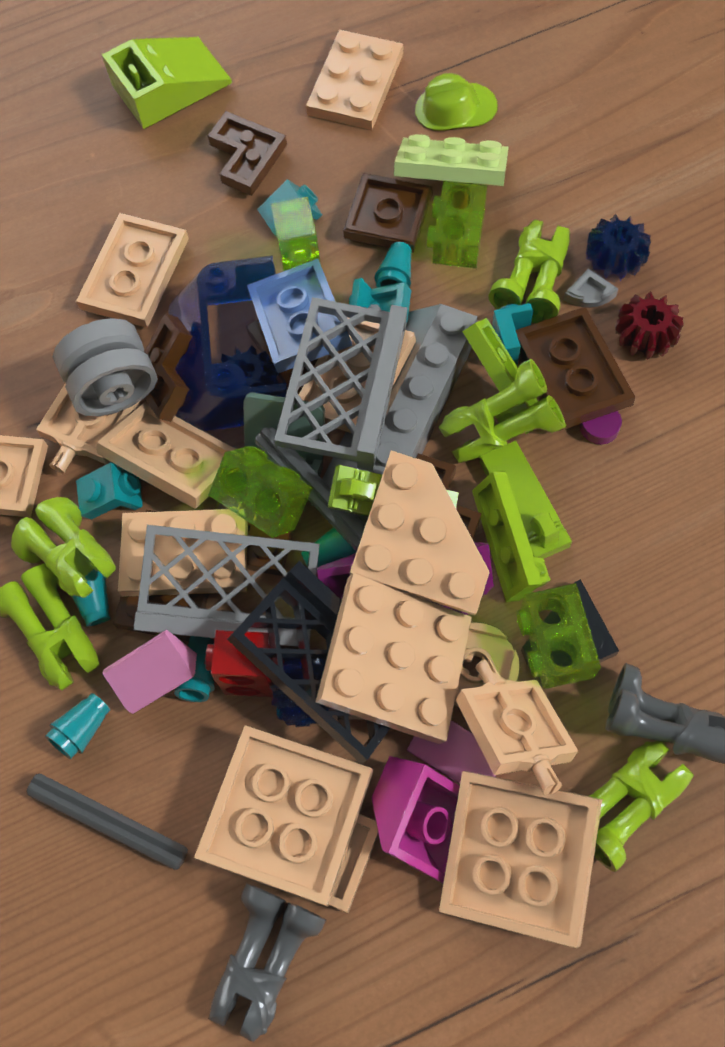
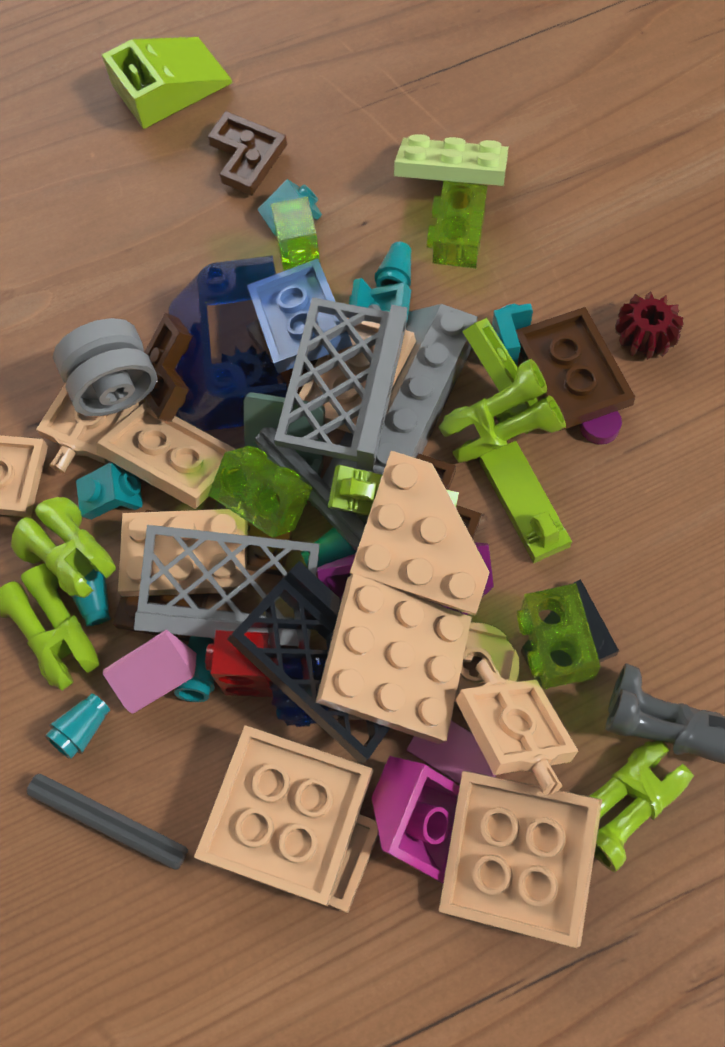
(133, 270): light nougat plate -> none
(262, 984): dark grey piece -> none
(355, 80): light nougat plate -> none
(387, 211): reddish brown plate -> none
(455, 103): lime piece -> none
(507, 539): lime hinge -> none
(534, 257): lime piece -> none
(590, 291): light grey tile -> none
(618, 247): clear blue gear -> none

